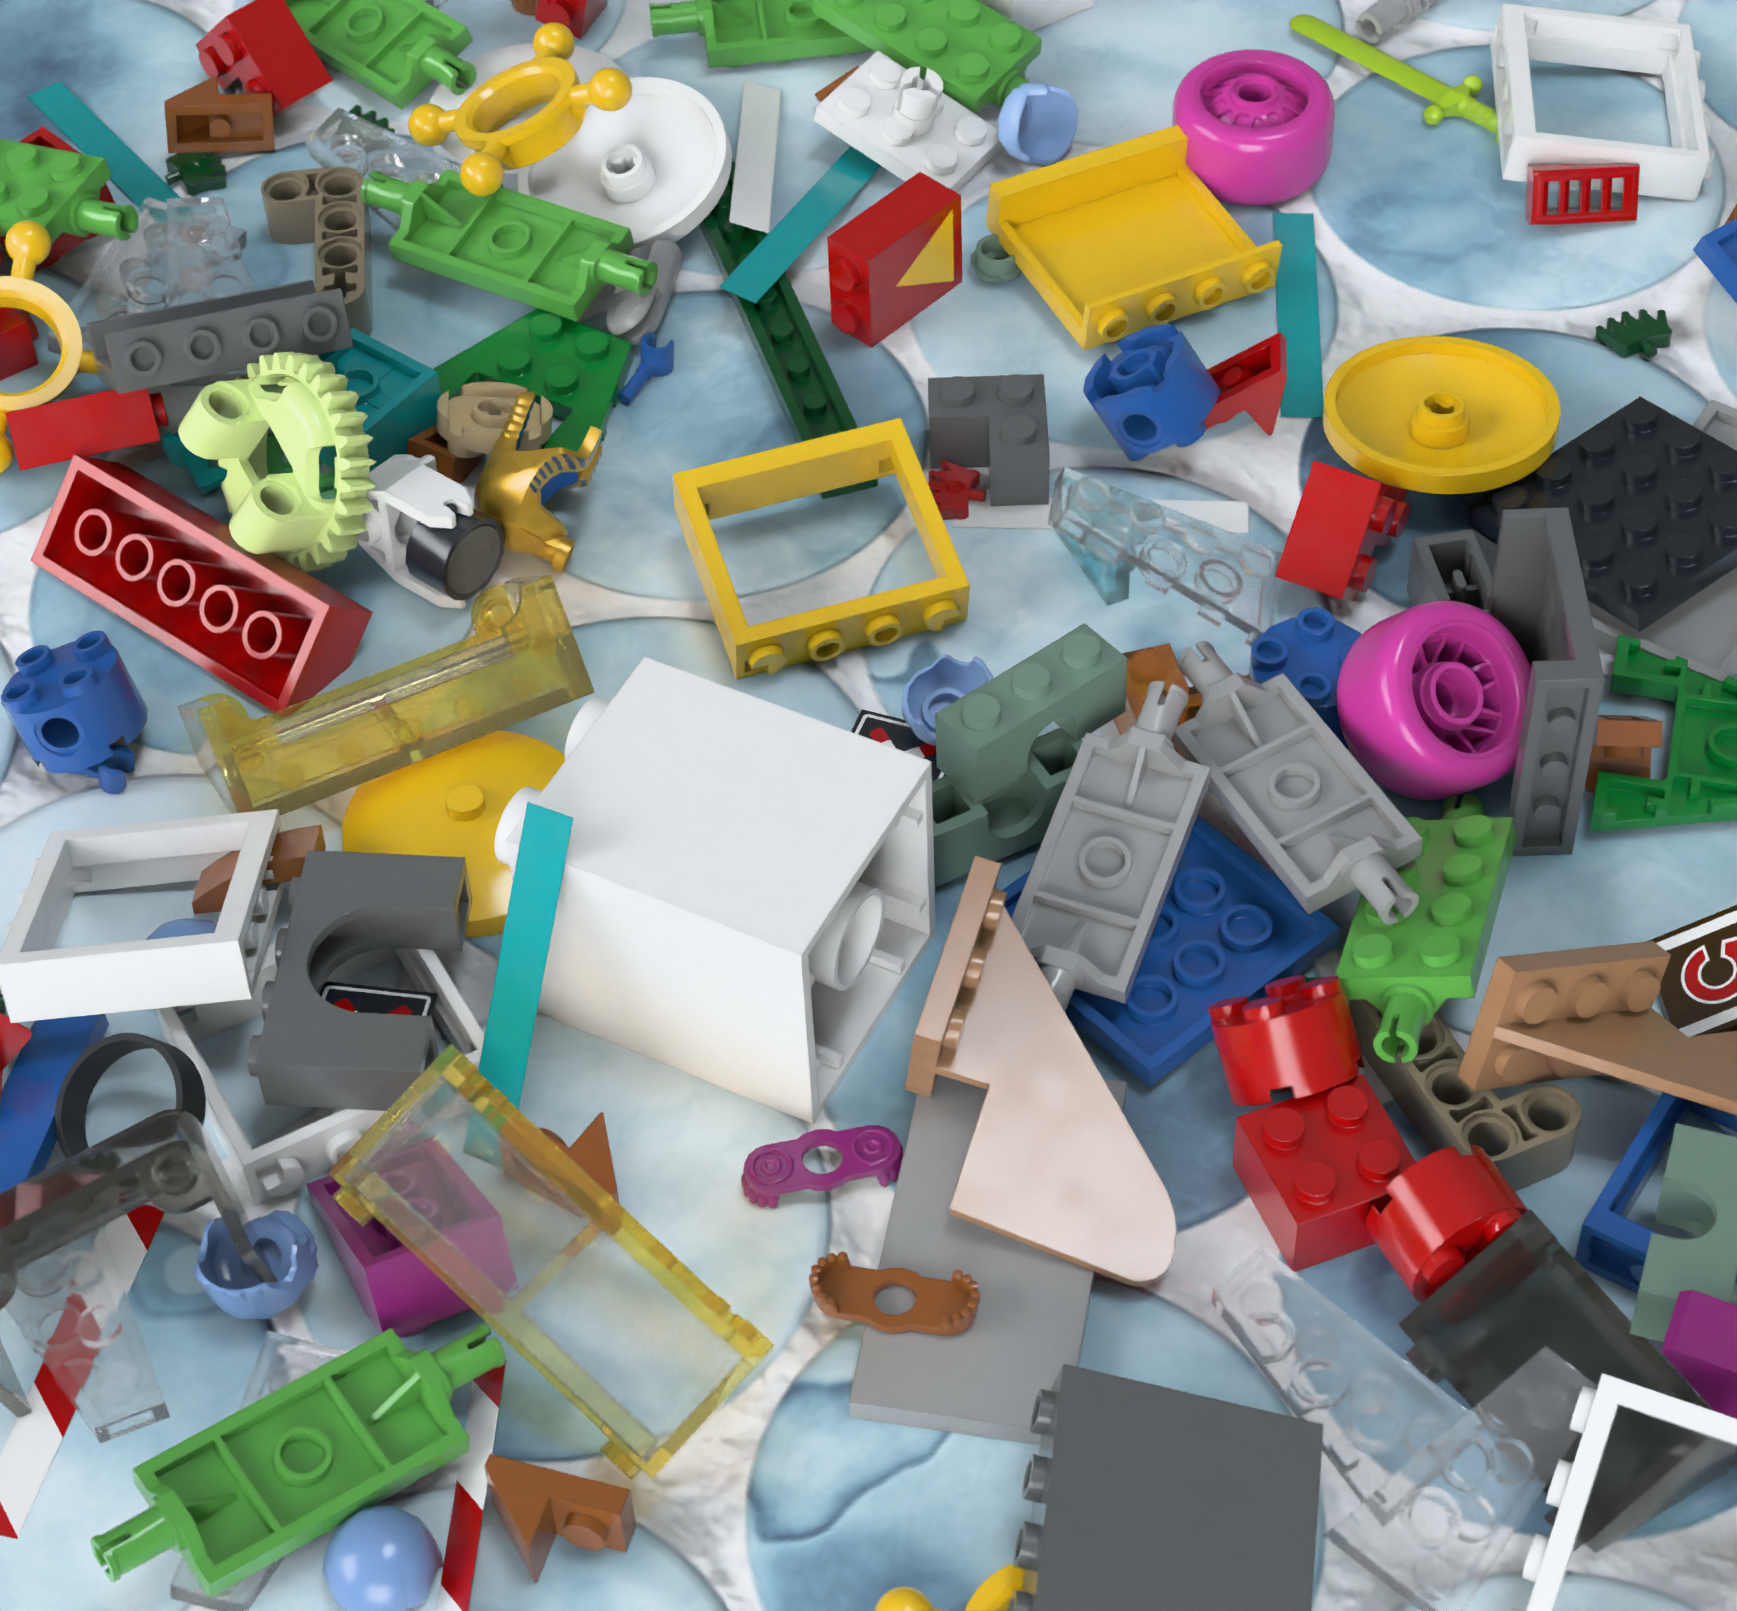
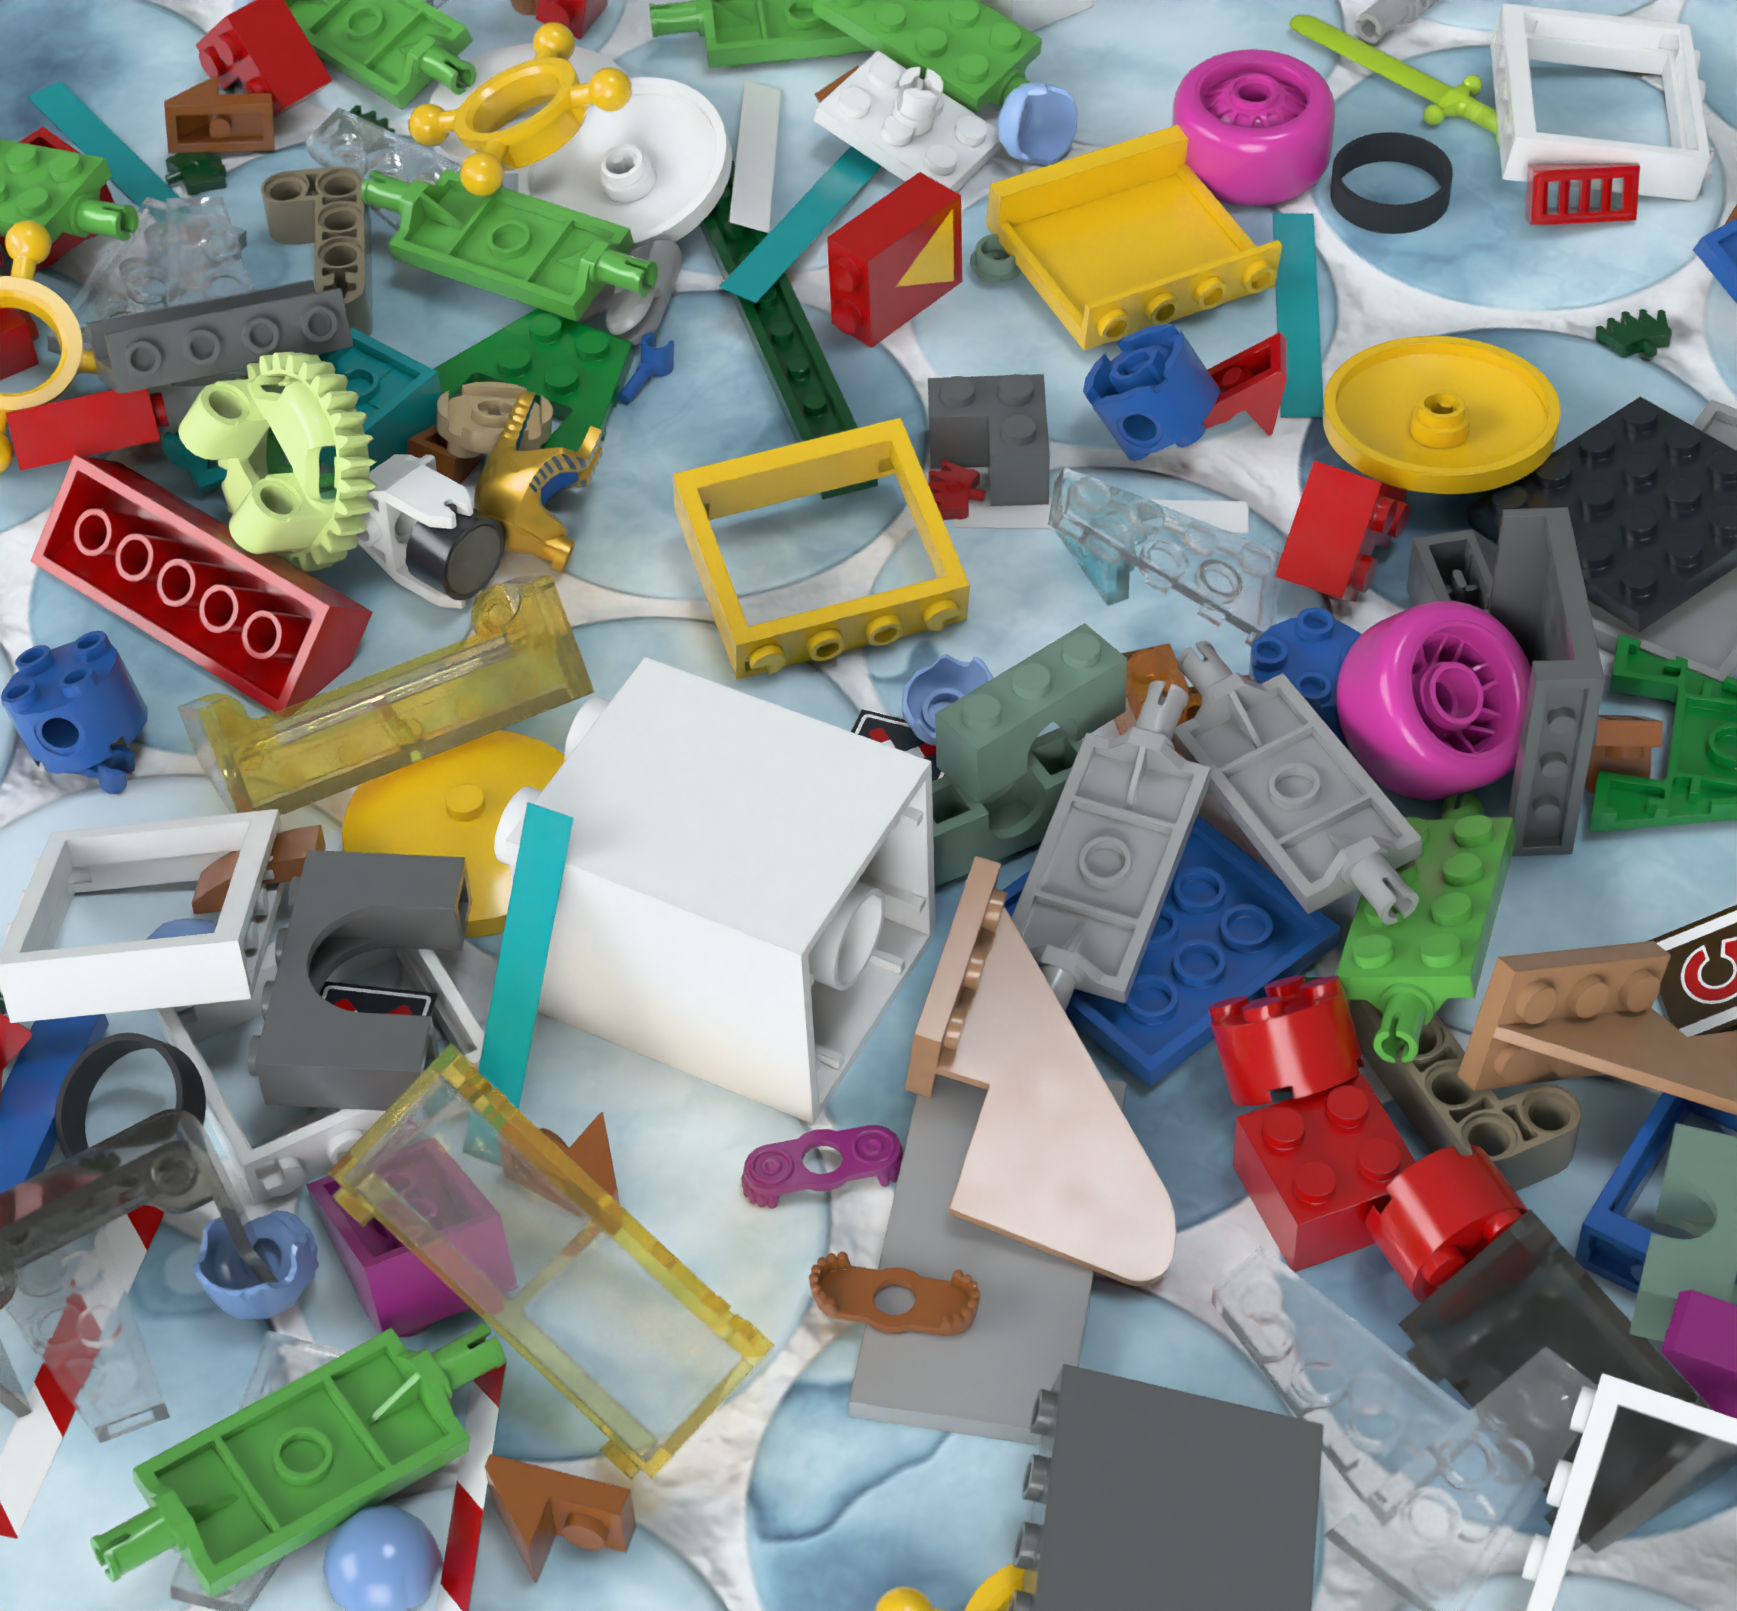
(1391, 217): none -> black tyre

